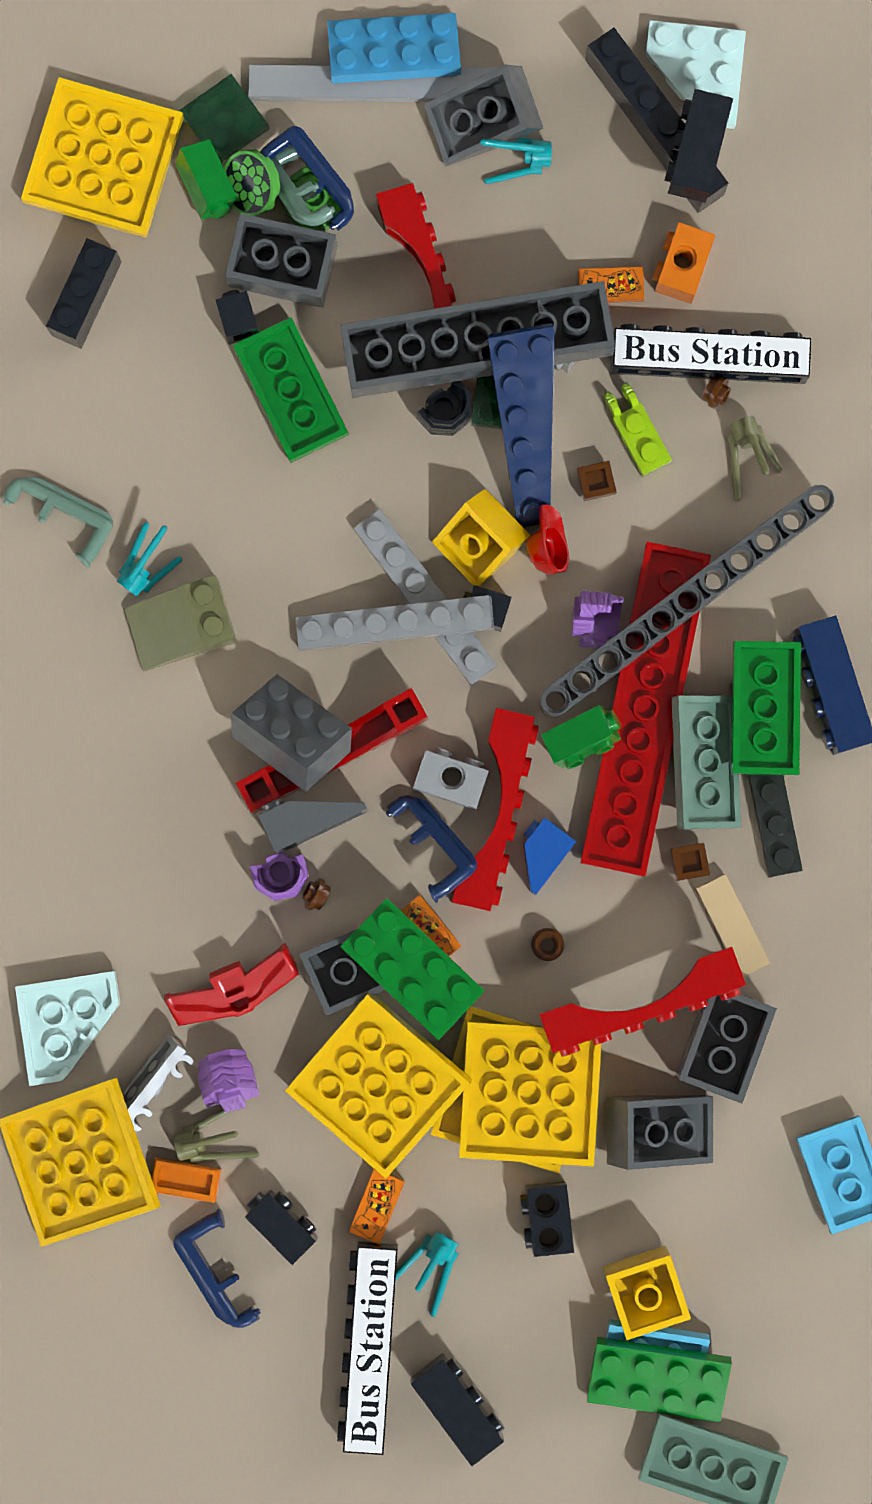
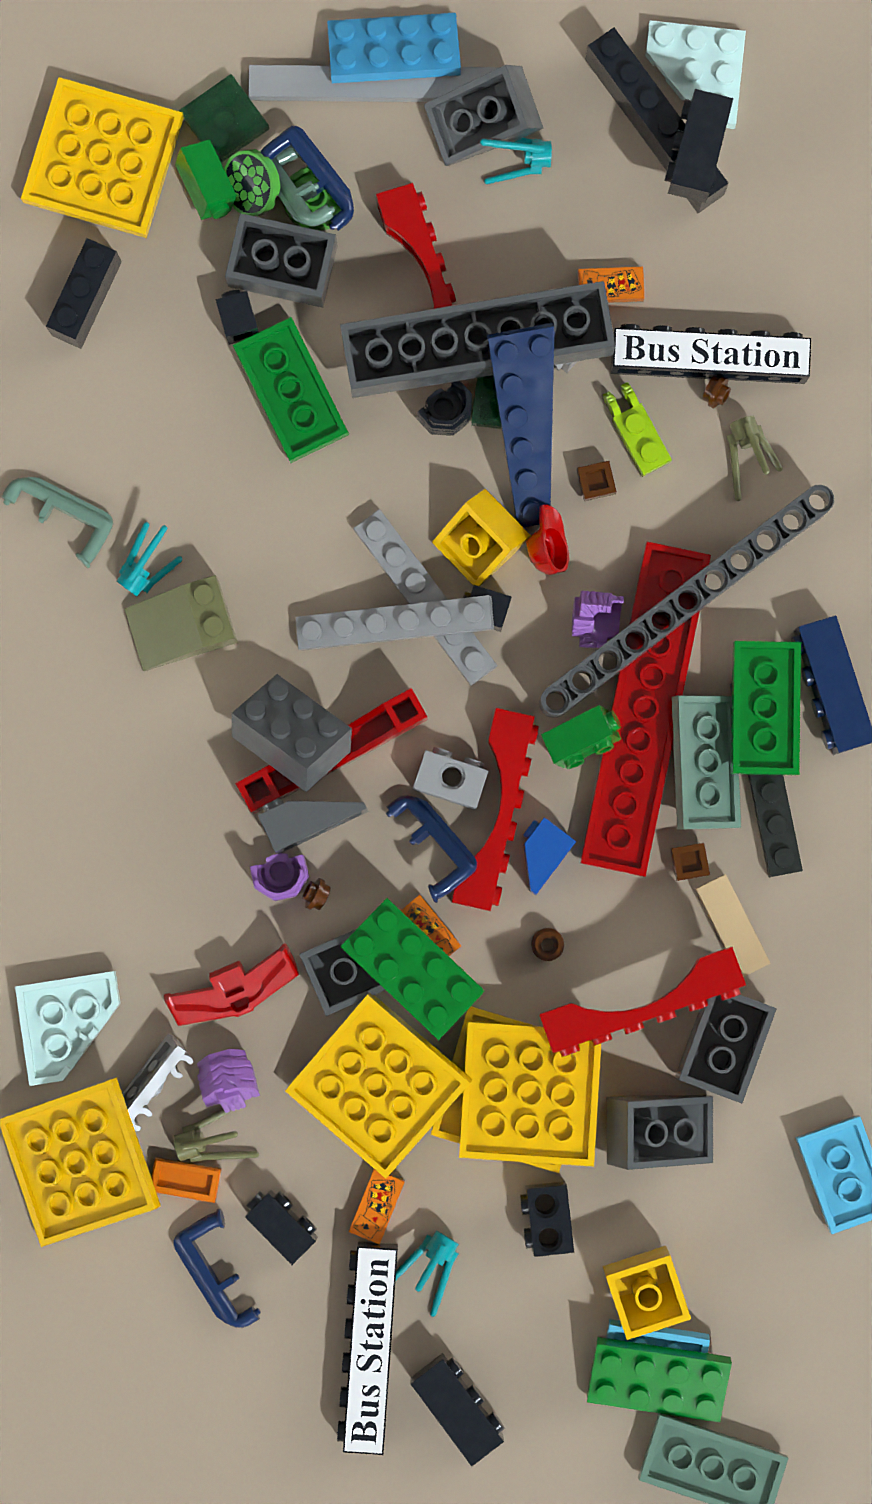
(688, 243): orange brick -> none

